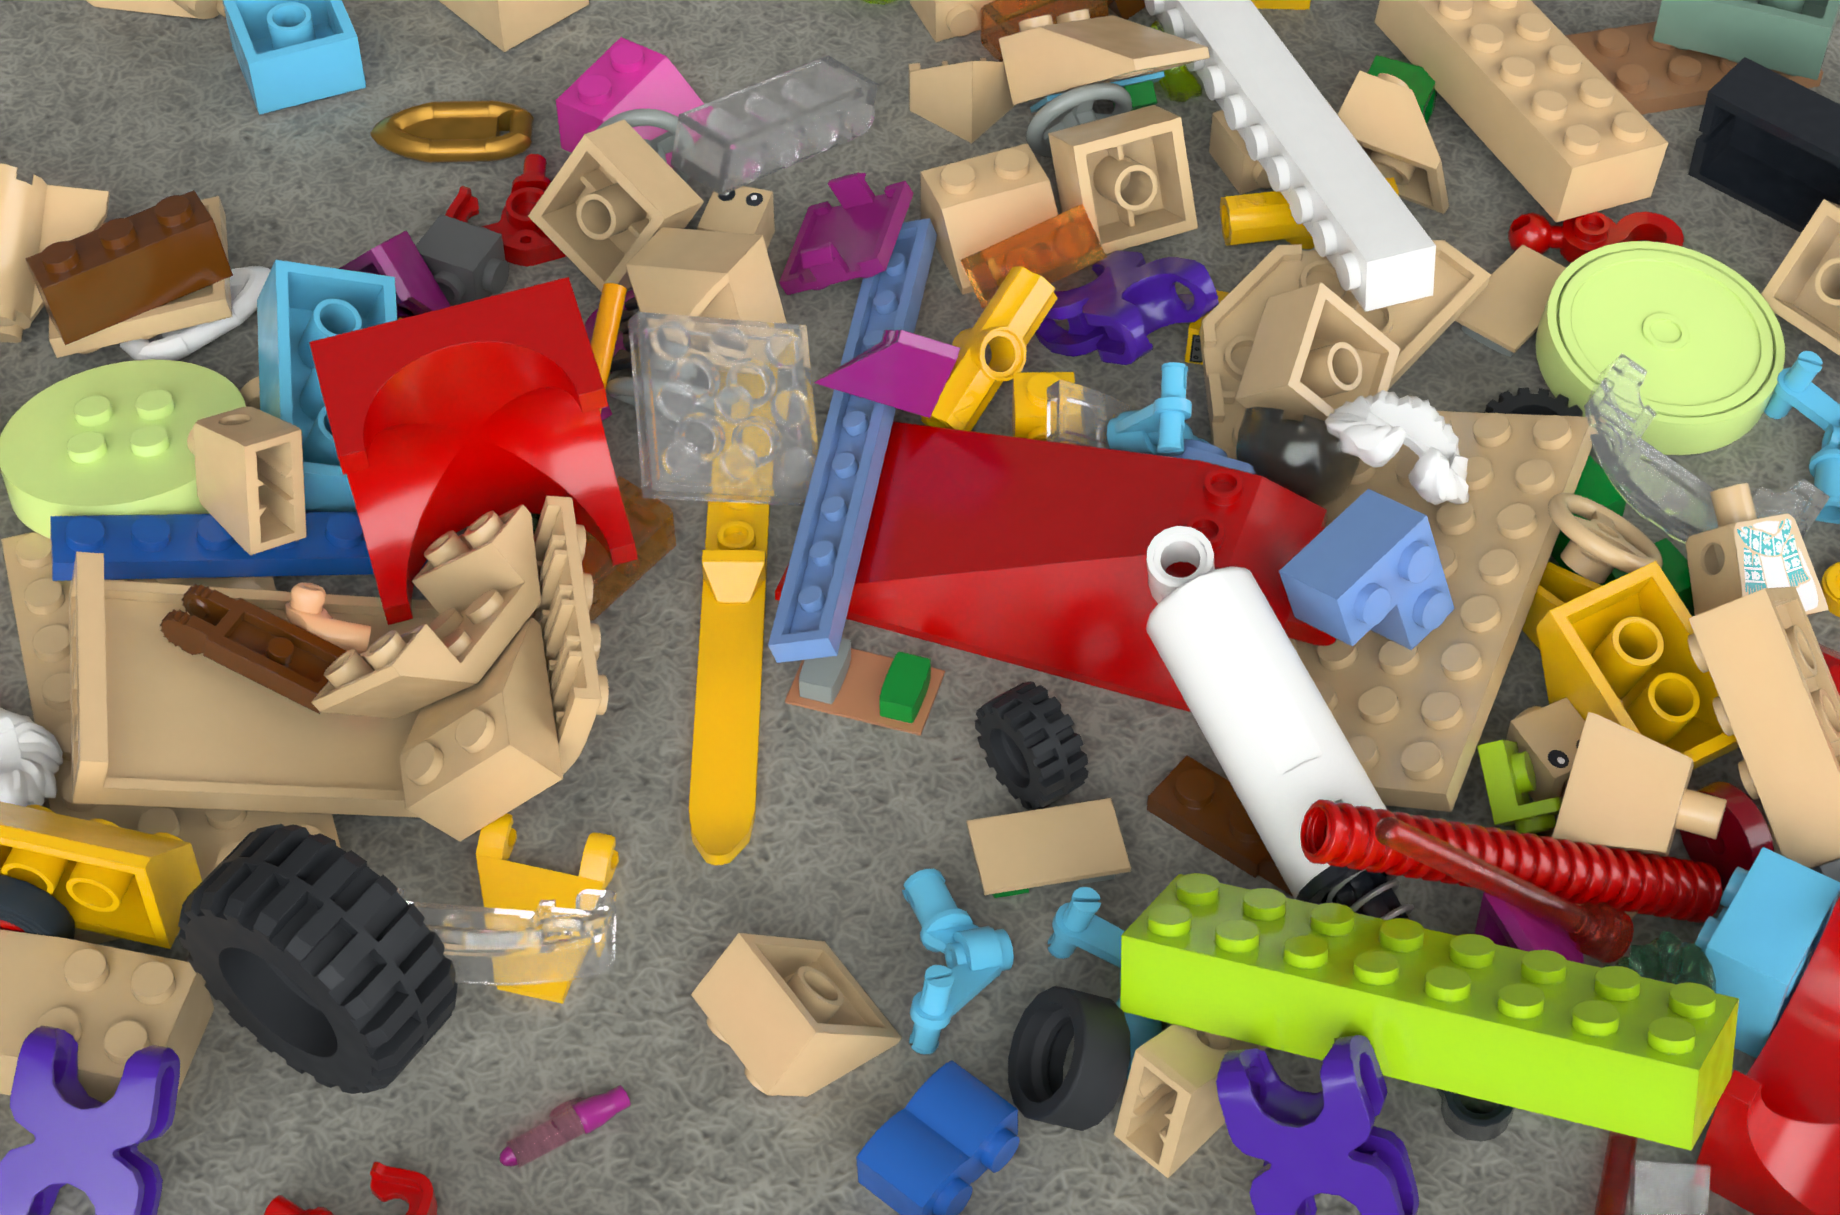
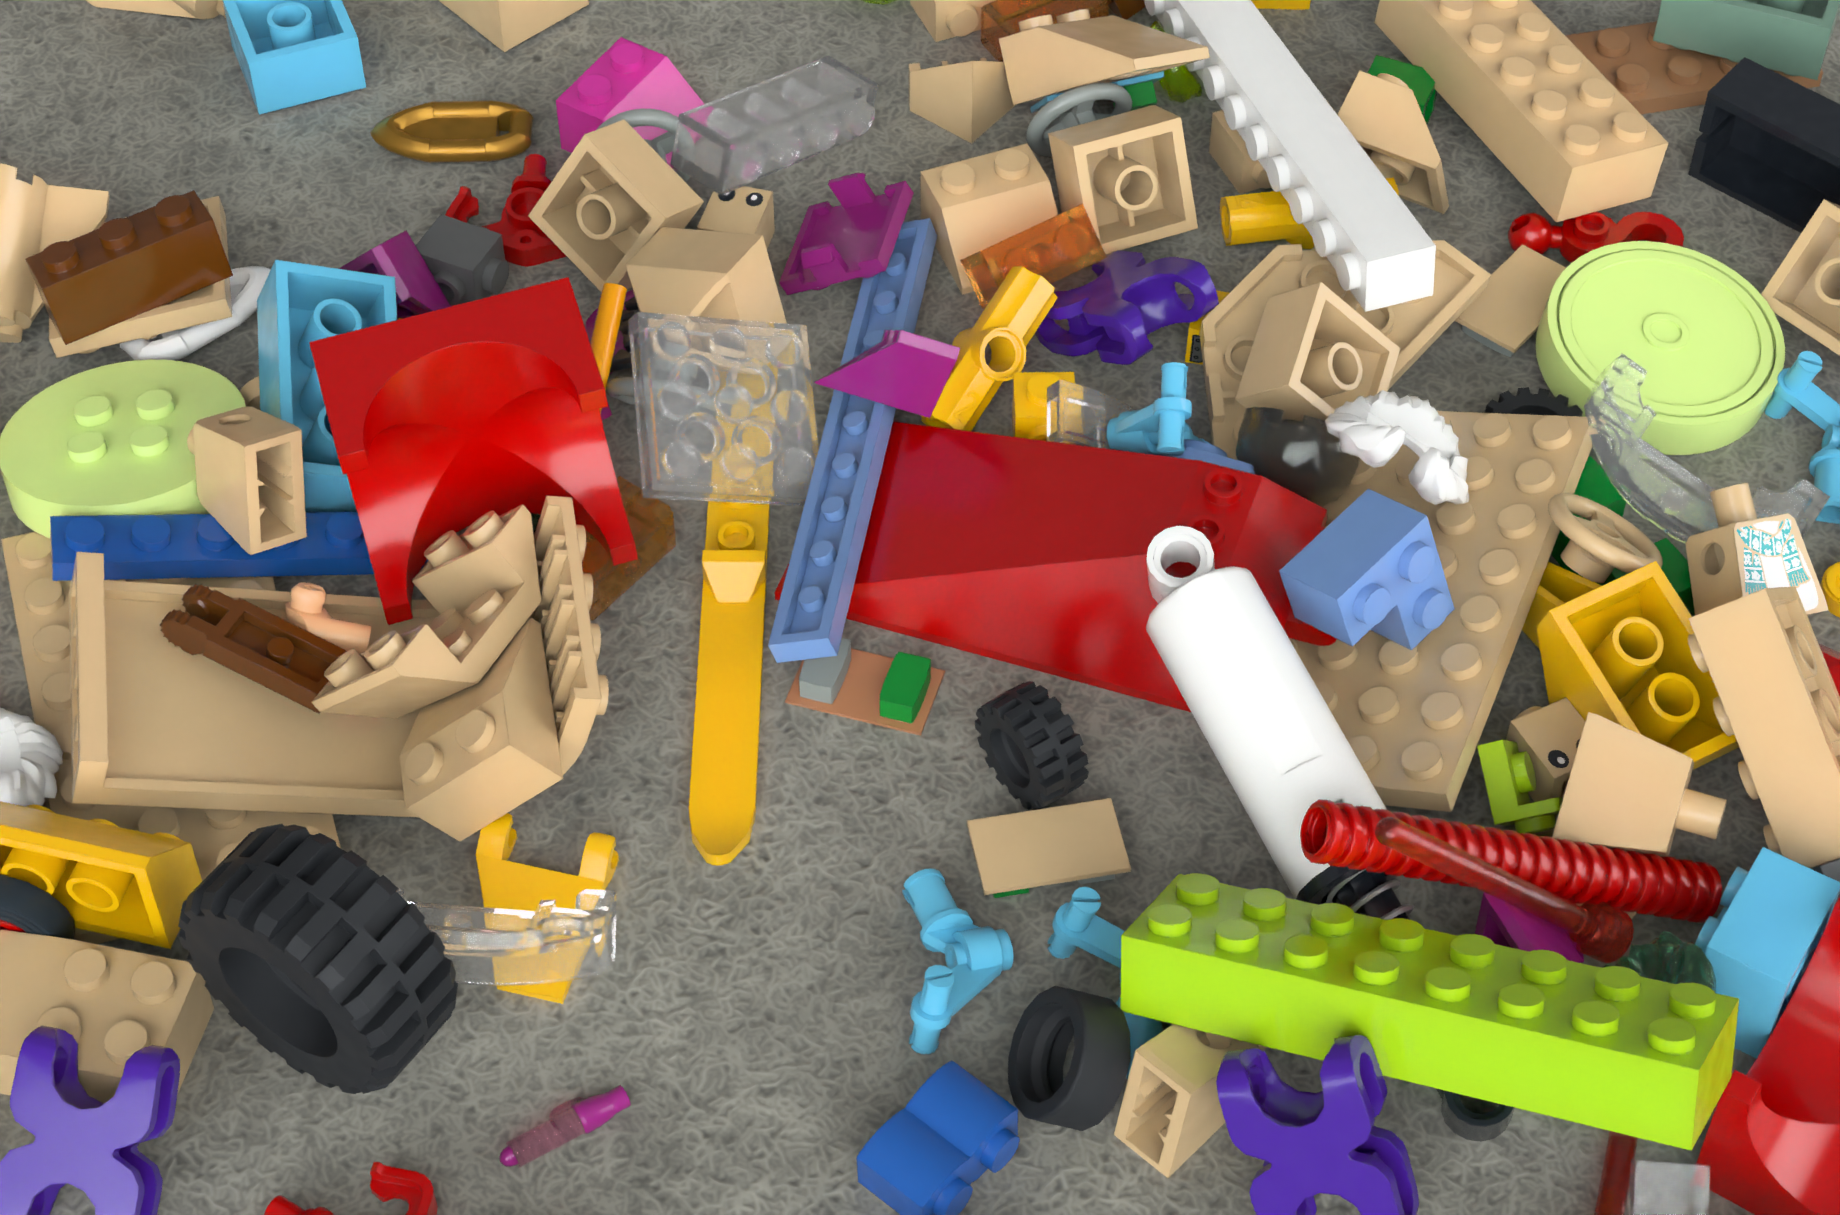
(791, 1013): tan slope -> none
(1213, 815): reddish brown hinge -> none
(1739, 837): dark red piece -> none

